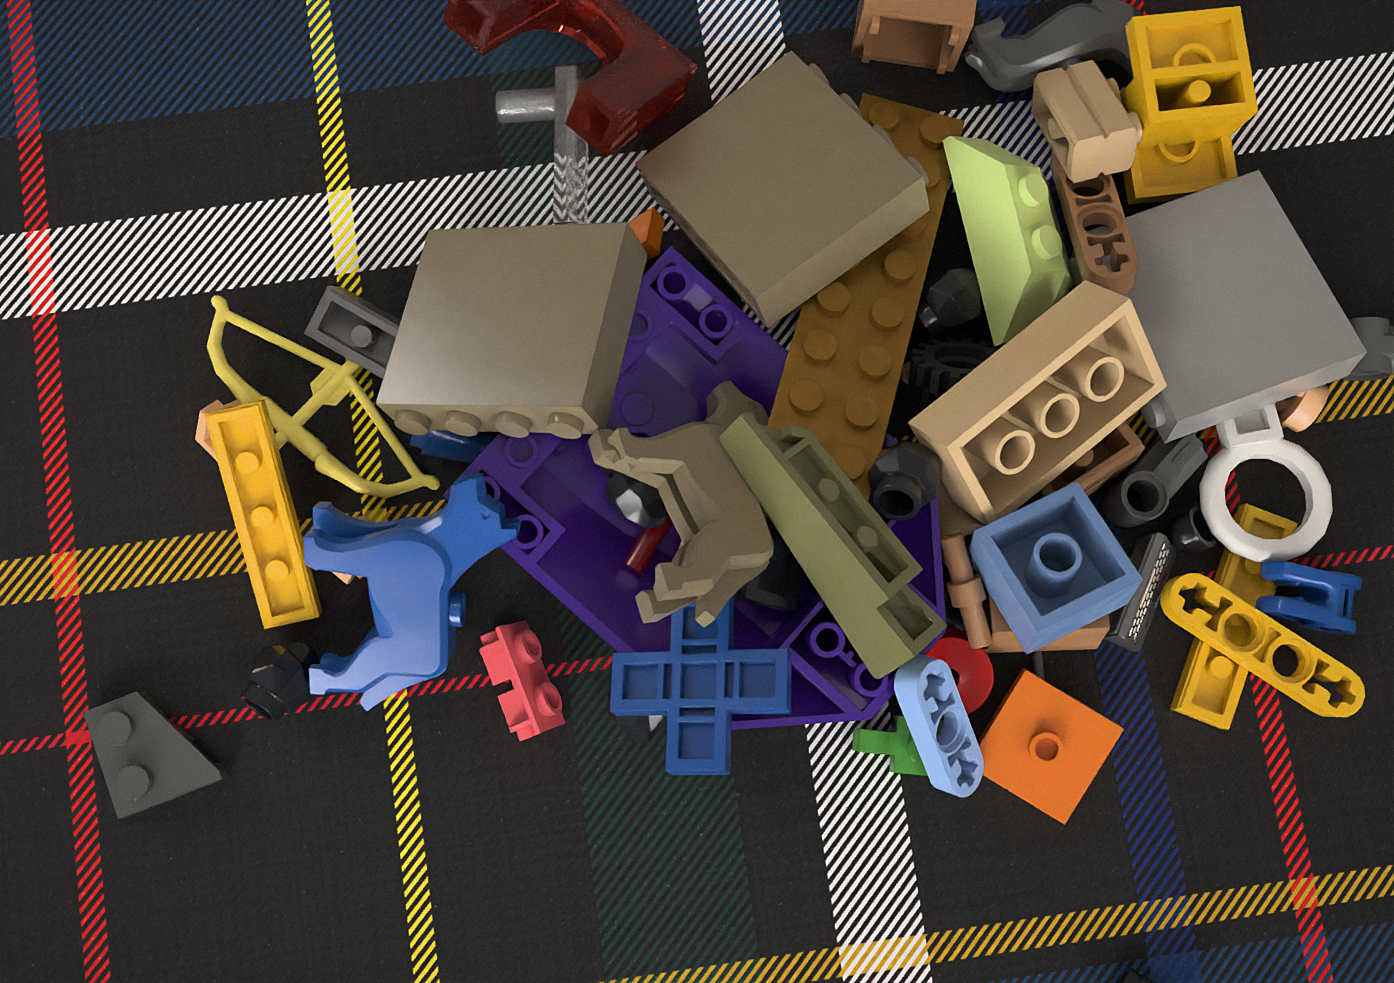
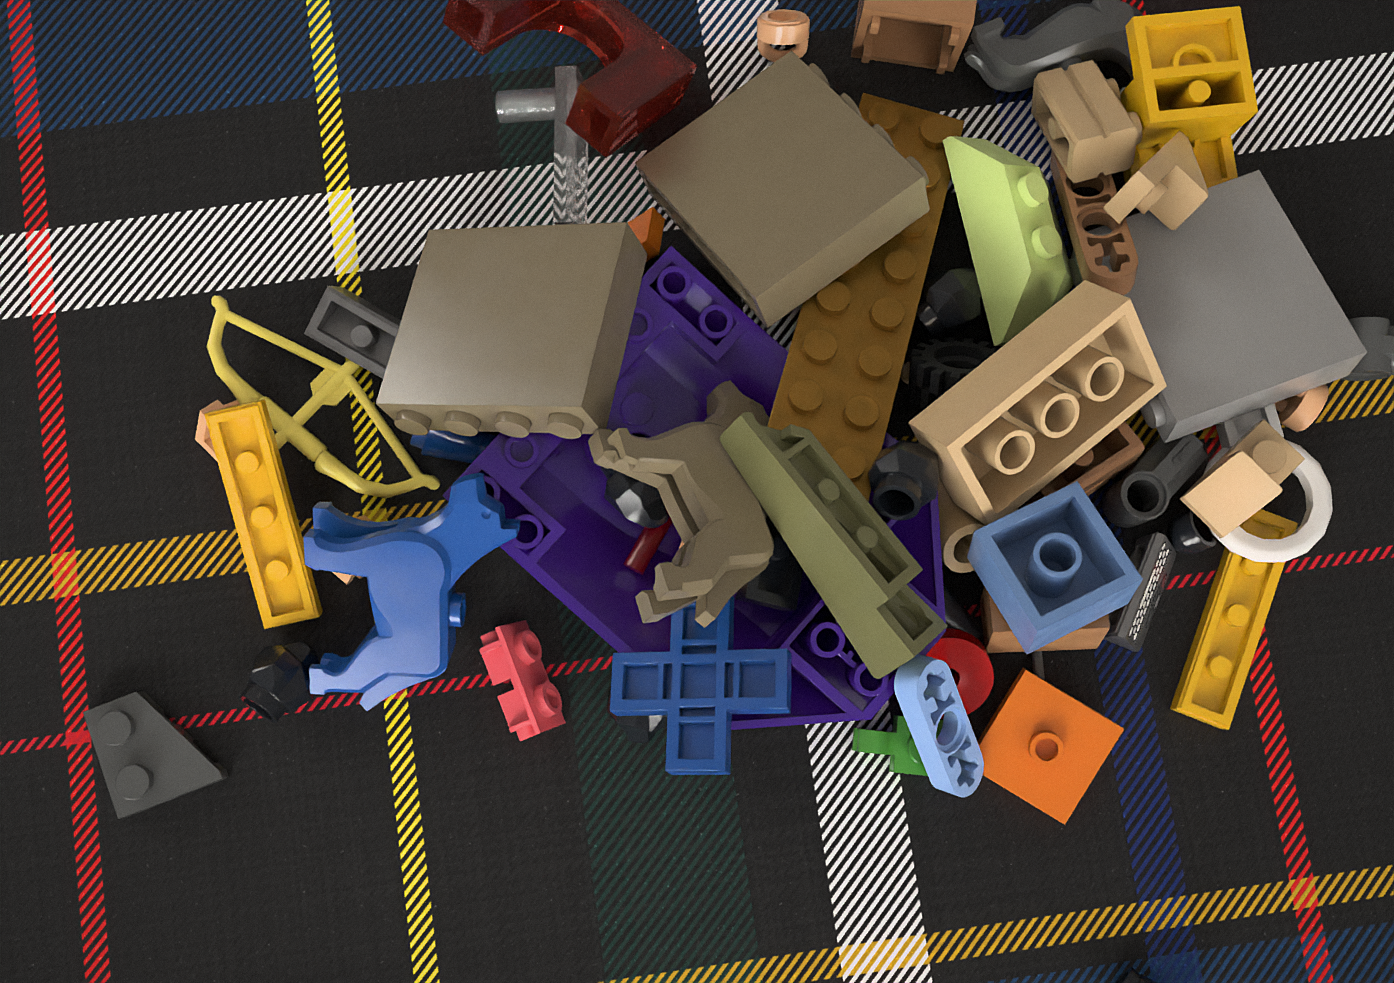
(782, 28): none -> light nougat tile
(966, 590): medium nougat bar -> none
(1165, 185): none -> tan slope
(1243, 479): none -> tan slope
(1264, 639): yellow beam -> none
(1323, 601): blue piece -> none

